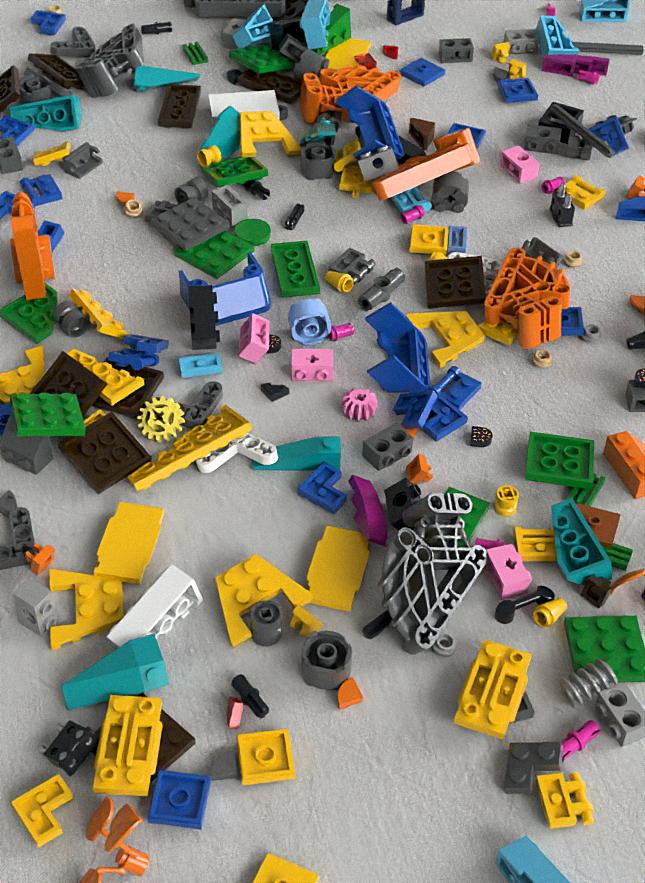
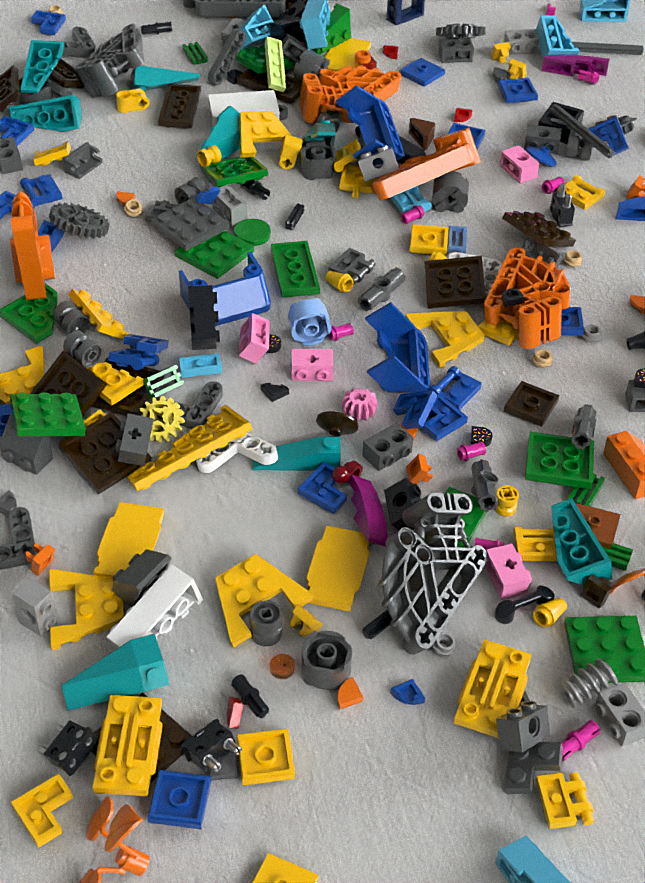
(40, 63): none -> teal wedge
(79, 220): none -> dark grey gear
(83, 348): none -> dark grey wheel
(130, 99): none -> yellow piece
(135, 439): none -> dark grey brick
(139, 576): none -> dark grey slope
(175, 376): none -> tile
(209, 196): none -> blue tile
(210, 746): none -> black piece
(235, 41): none -> dark grey beam
(275, 64): none -> yellowish green plate
(282, 666): none -> clear orange tile
(289, 151): none -> yellow piece
(337, 423): none -> dark brown dish
(343, 473): none -> dark red plate
(362, 56): none -> orange tile
(408, 693): none -> blue tile
(455, 31): none -> dark grey gear
(462, 115): none -> red tile
(470, 451): none -> dark pink pin
(484, 485): none -> dark grey piece
(512, 297): none -> black tile
(523, 727): none -> dark grey brick
(531, 403): none -> dark brown plate
(539, 229): none -> dark brown plate
(542, 155): none -> blue dish
(584, 426): none -> dark grey piece

